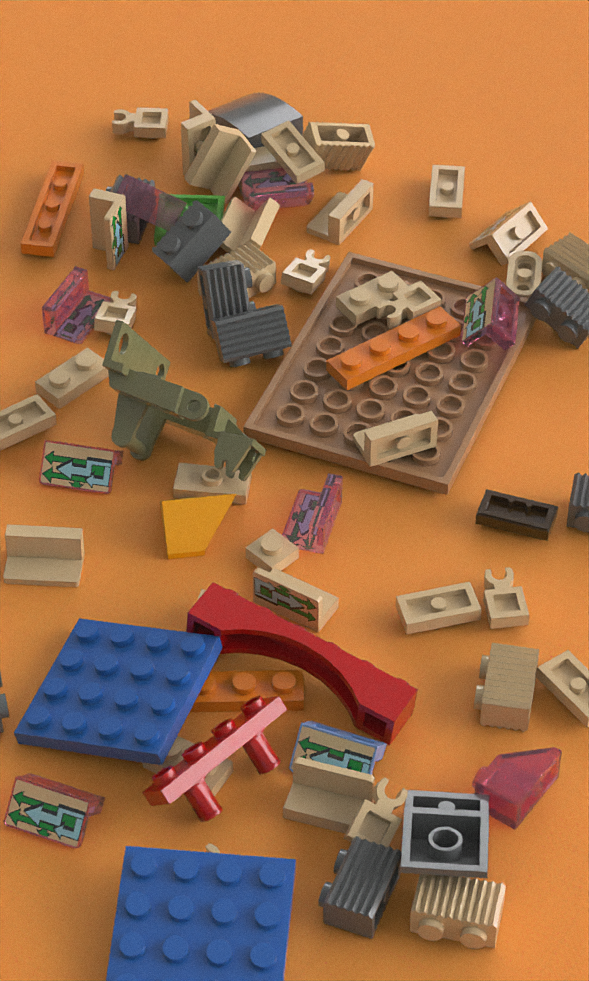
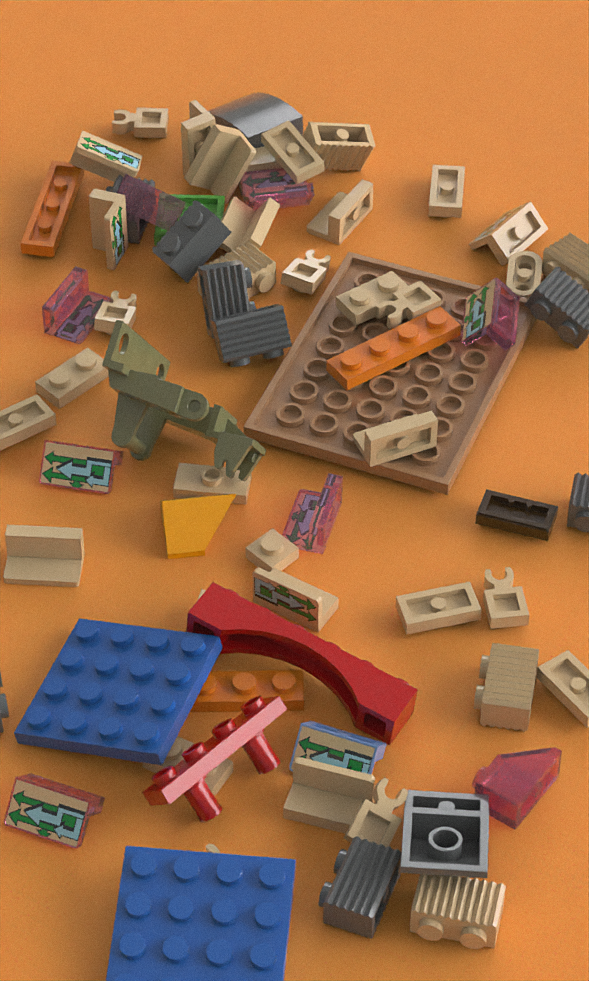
(104, 157): none -> panel

